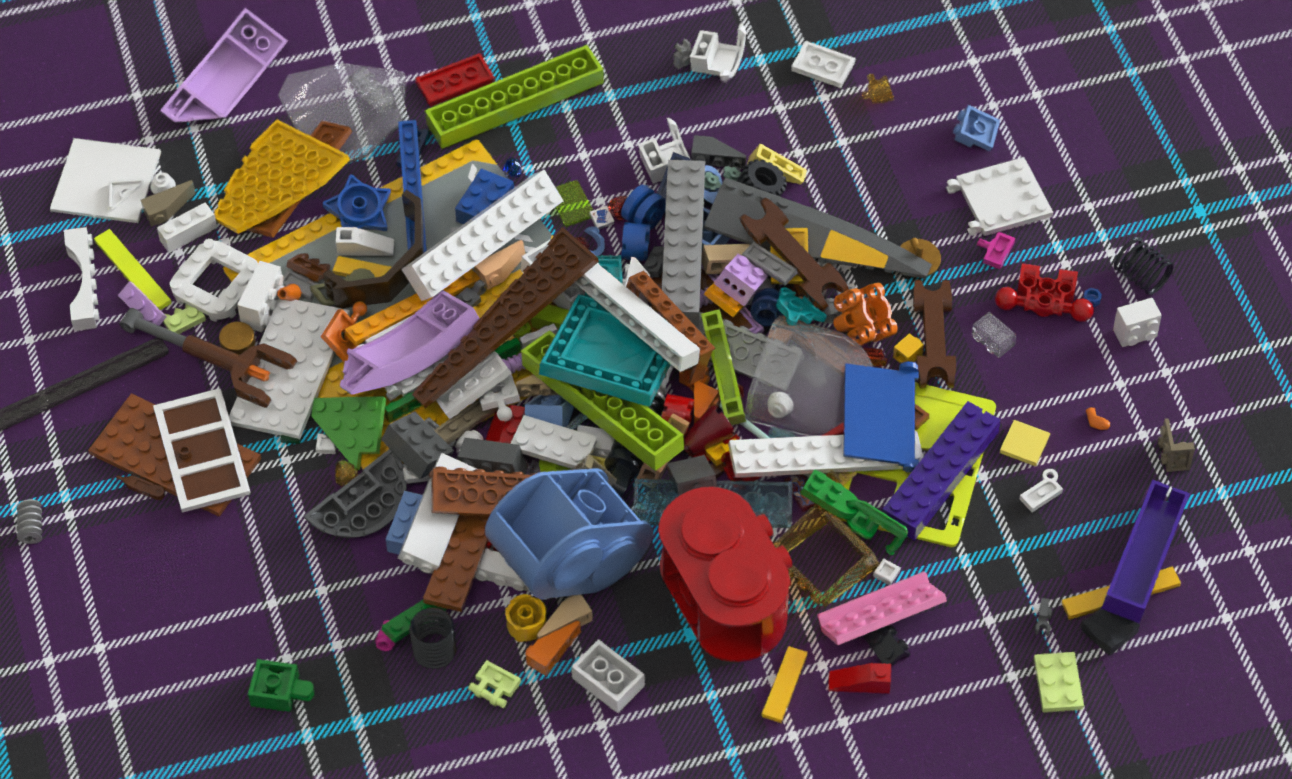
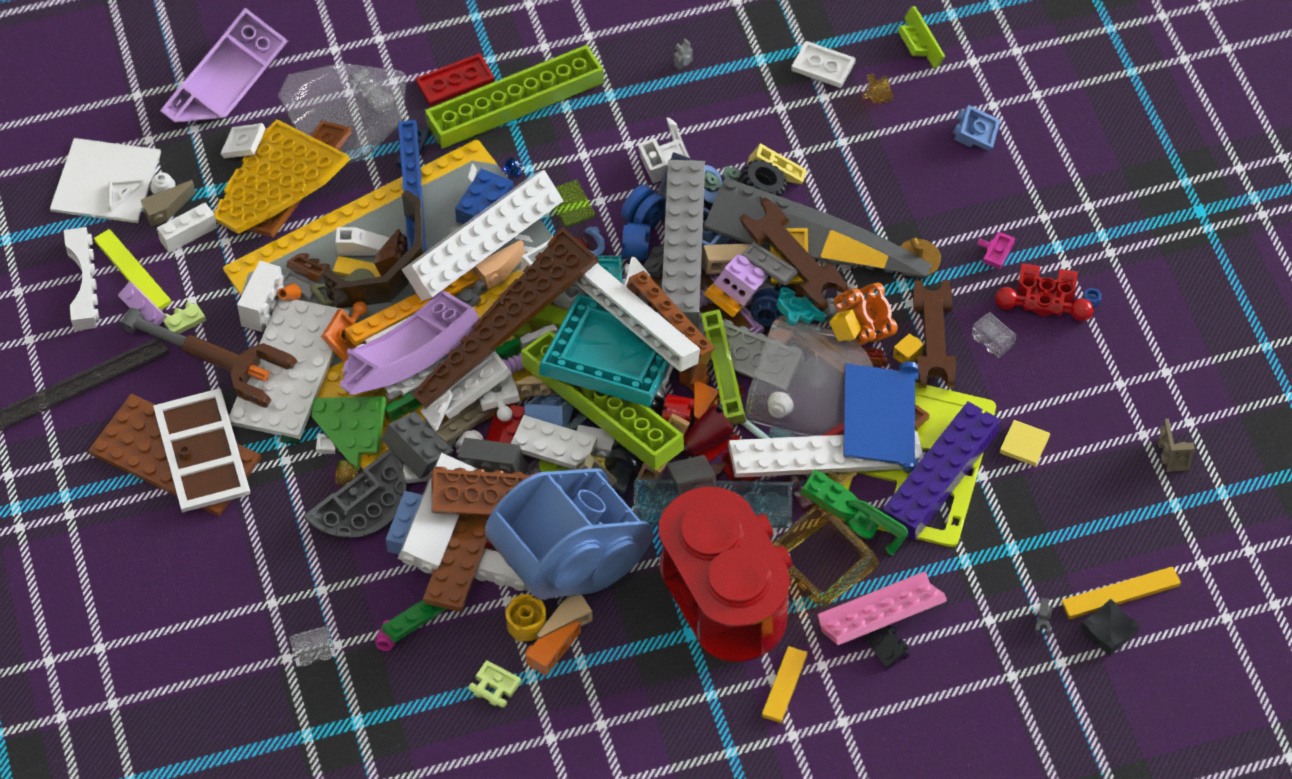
(29, 521): light grey piece -> none
(143, 487): reddish brown piece -> none
(207, 253): white plate -> none
(237, 337): pearl gold head -> none
(243, 140): none -> white plate
(282, 679): green brick -> none
(312, 645): none -> clear piece
(359, 205): blue plate -> none
(391, 252): none -> reddish brown slope
(419, 630): black piece -> none
(436, 411): none -> white tile
(602, 217): white tile -> none
(608, 676): white brick -> none
(615, 206): clear red cone -> none
(715, 452): yellow plate -> none
(716, 153): dark grey slope -> none
(717, 58): white piece -> none
(845, 325): none -> yellow brick
(861, 678): red slope -> none
(886, 572): white tile -> none
(920, 39): none -> lime bracket
(1001, 197): white plate -> none
(1042, 492): white hinge -> none
(1058, 682): yellowish green plate -> none
(1096, 421): orange arm -> none
(1137, 322): white brick -> none
(1138, 250): black piece -> none
(1145, 552): dark purple piece -> none

